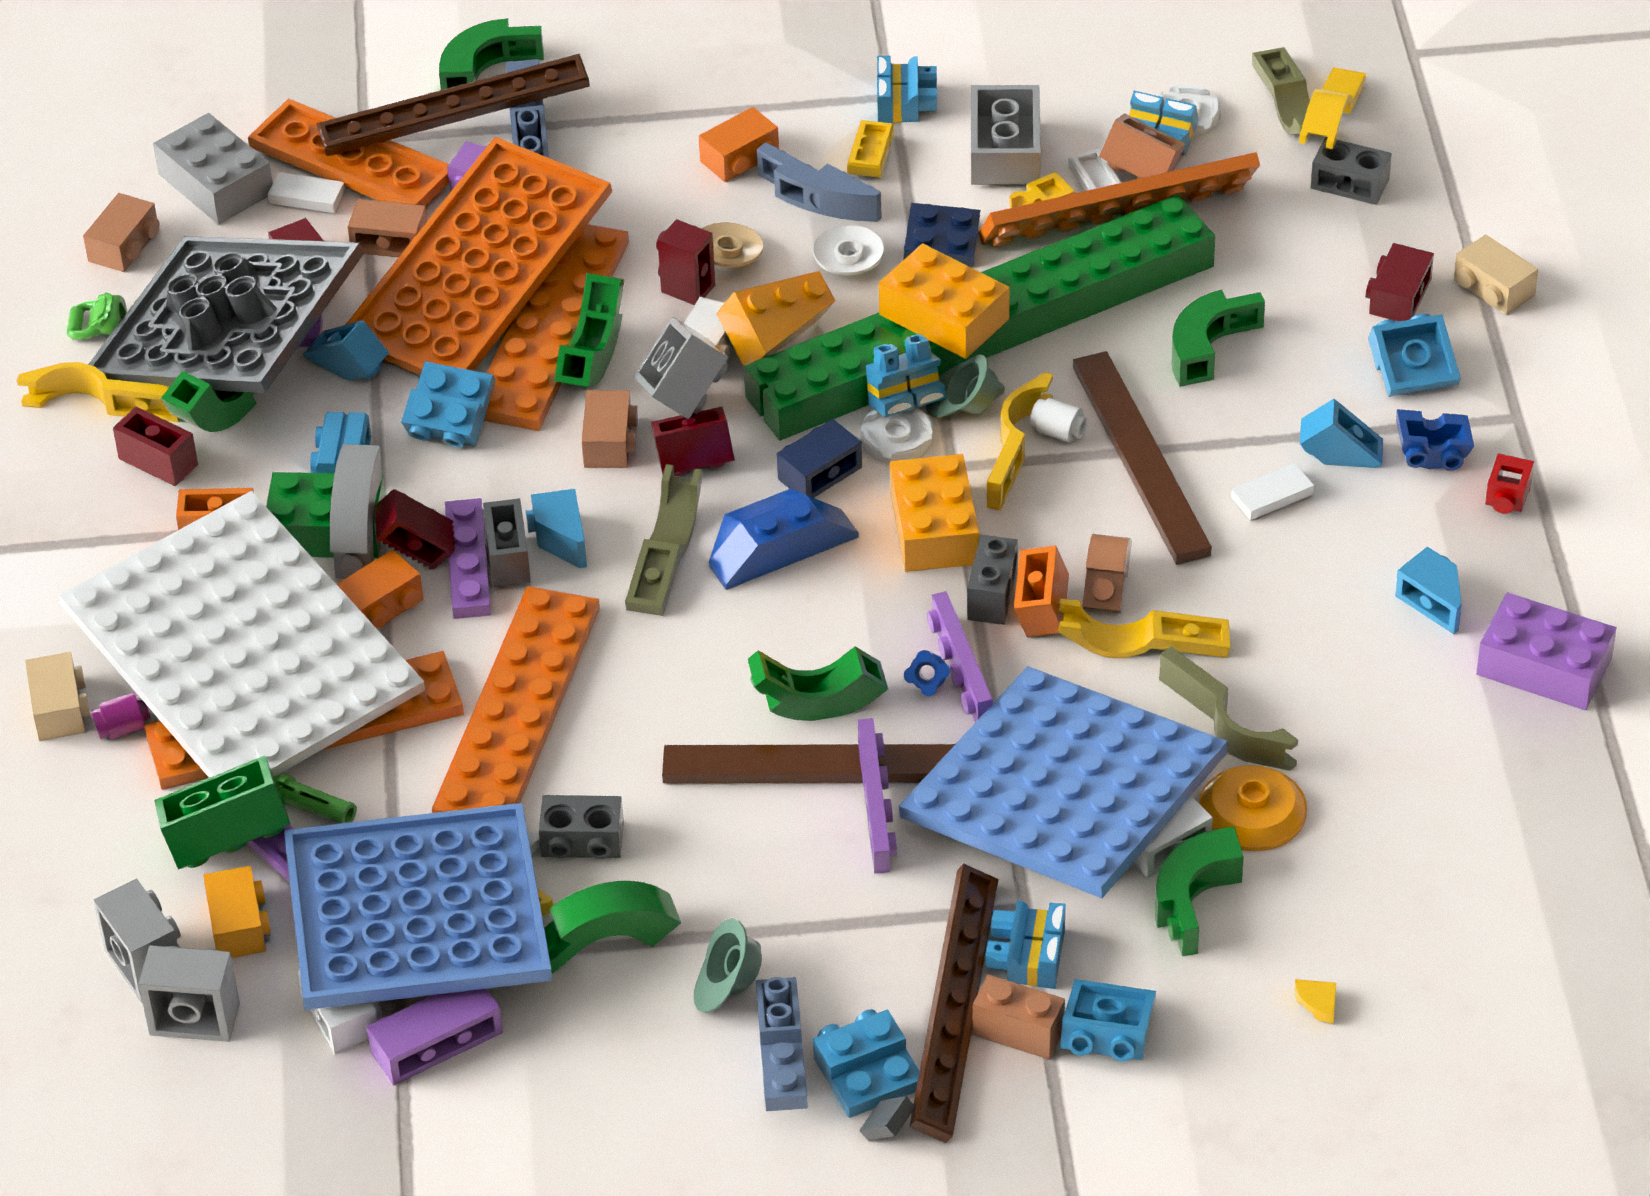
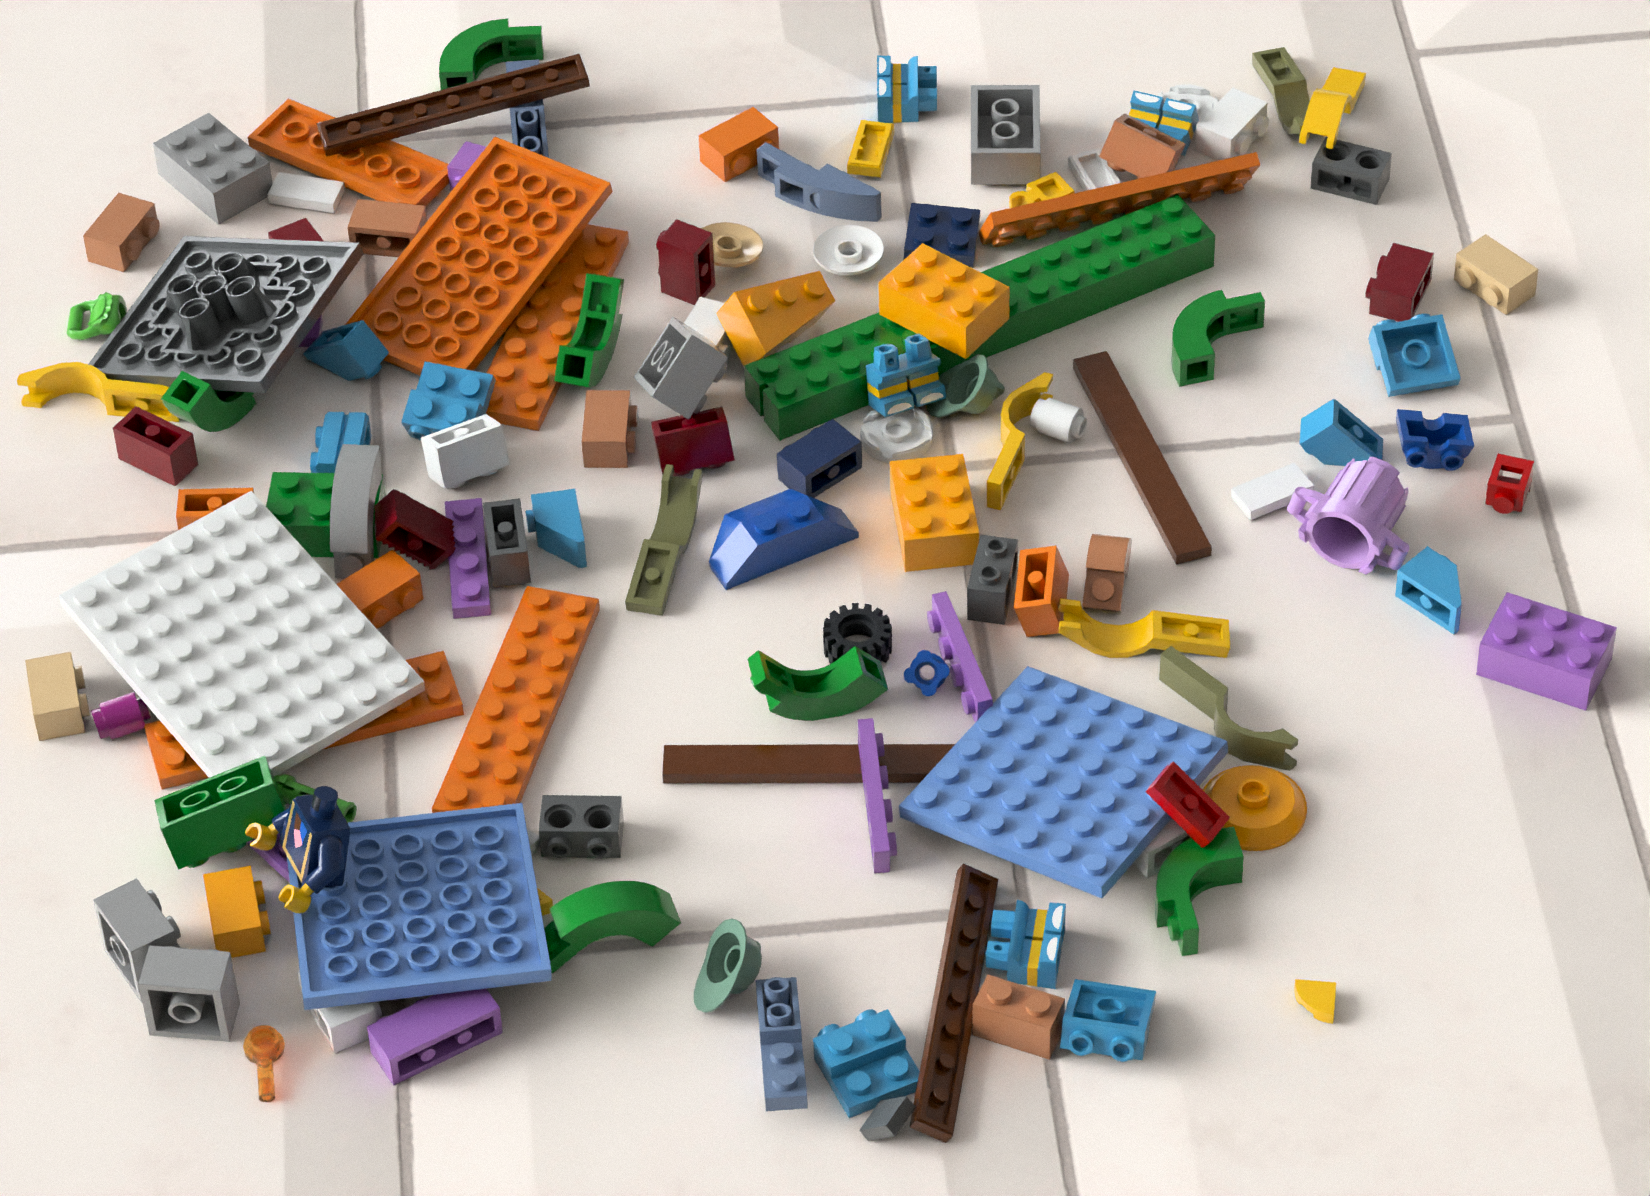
(264, 1047): none -> clear orange plate
(314, 841): none -> dark blue torso
(465, 451): none -> white brick
(857, 622): none -> black tyre
(1187, 804): none -> red plate
(1231, 126): none -> white brick
(1355, 516): none -> lavender container

